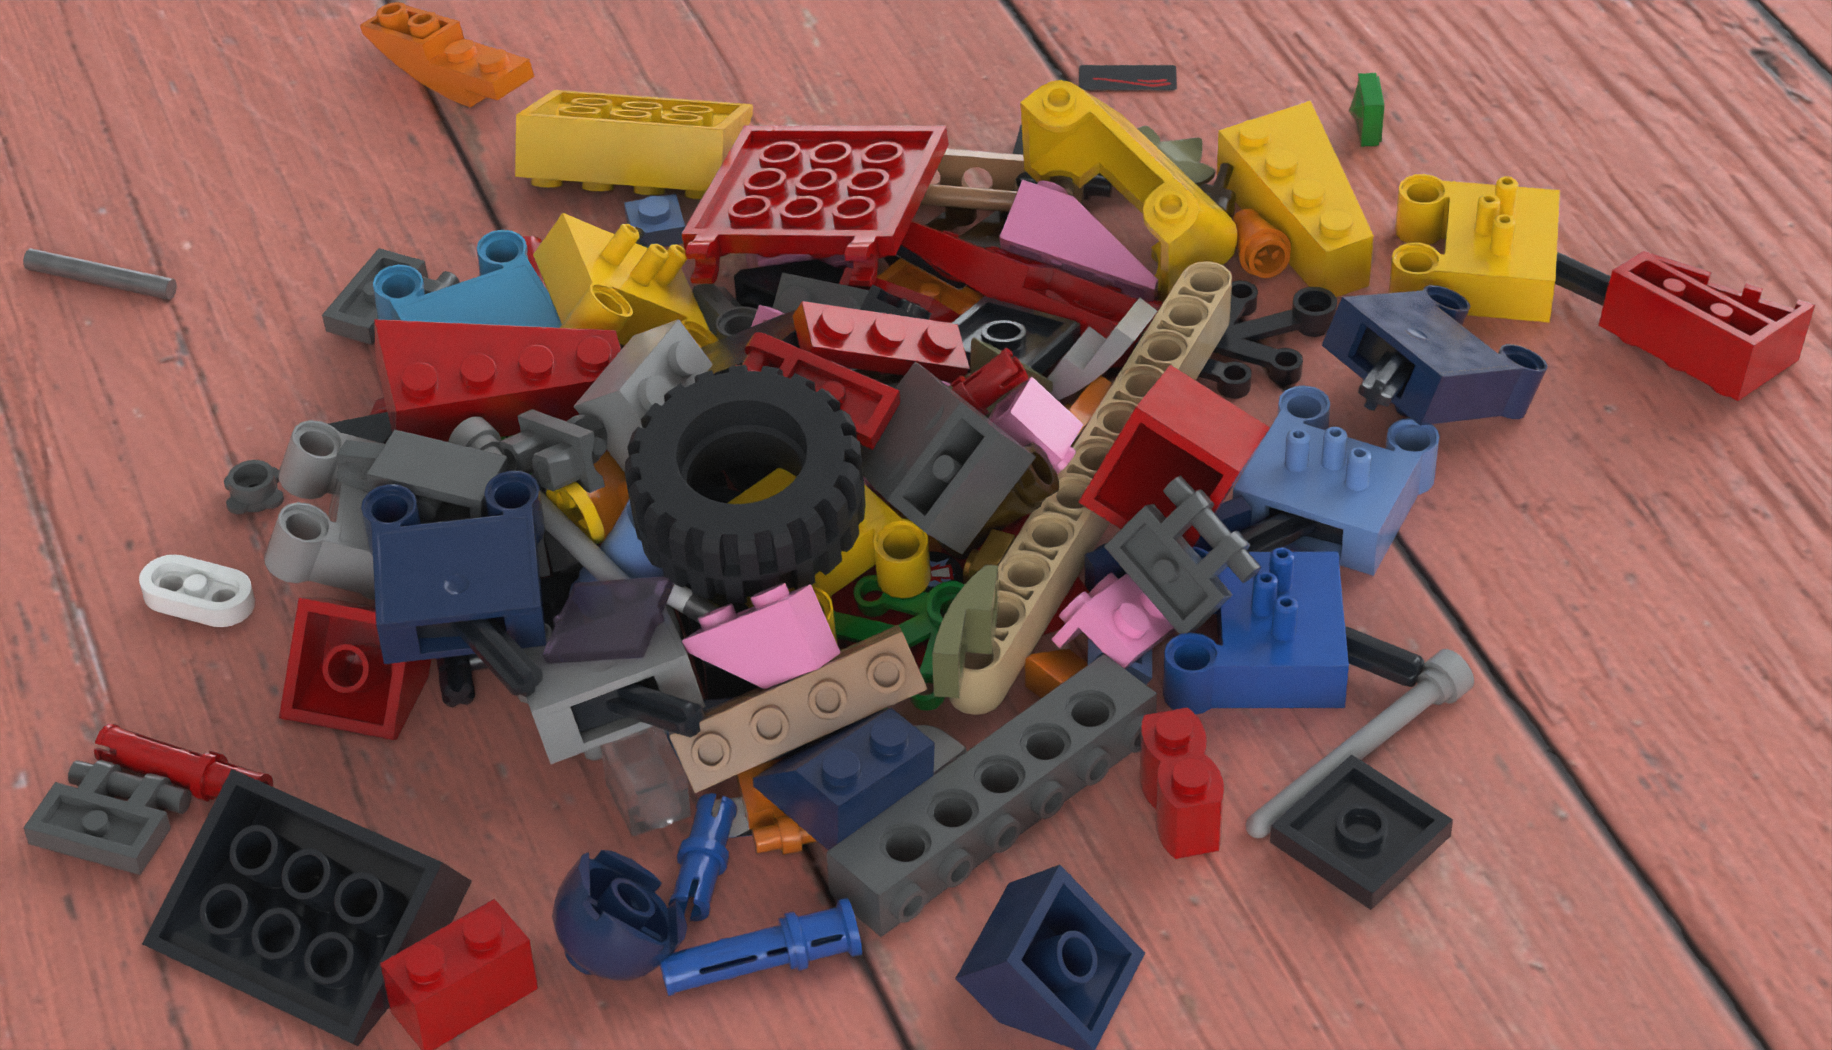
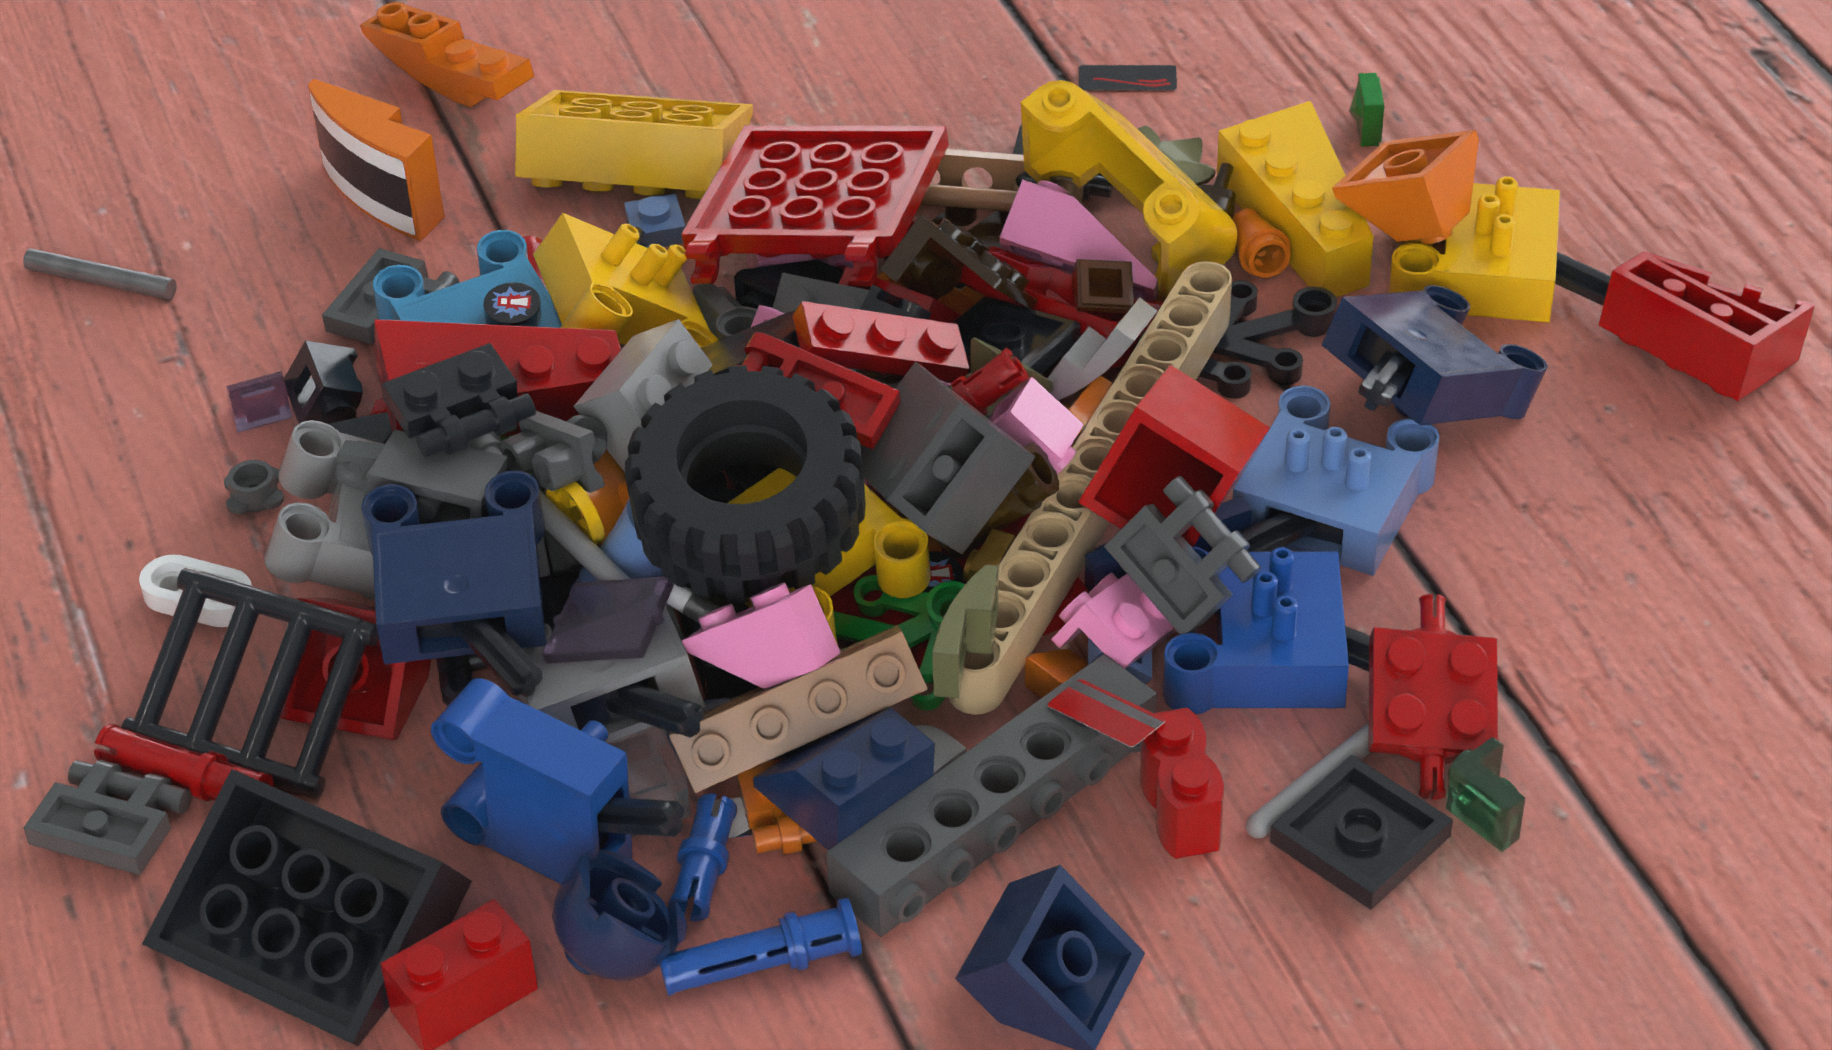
(248, 604): none -> black bar
(258, 401): none -> clear purple slope
(332, 390): none -> black brick
(377, 159): none -> slope
(457, 401): none -> black plate
(512, 305): none -> black tile
(541, 784): none -> blue piece
(932, 261): none -> dark brown bracket
(1103, 286): none -> reddish brown slope
(1106, 712): none -> red sticker
(1414, 185): none -> orange slope
(1431, 693): none -> red plate
(1483, 797): none -> clear green bracket

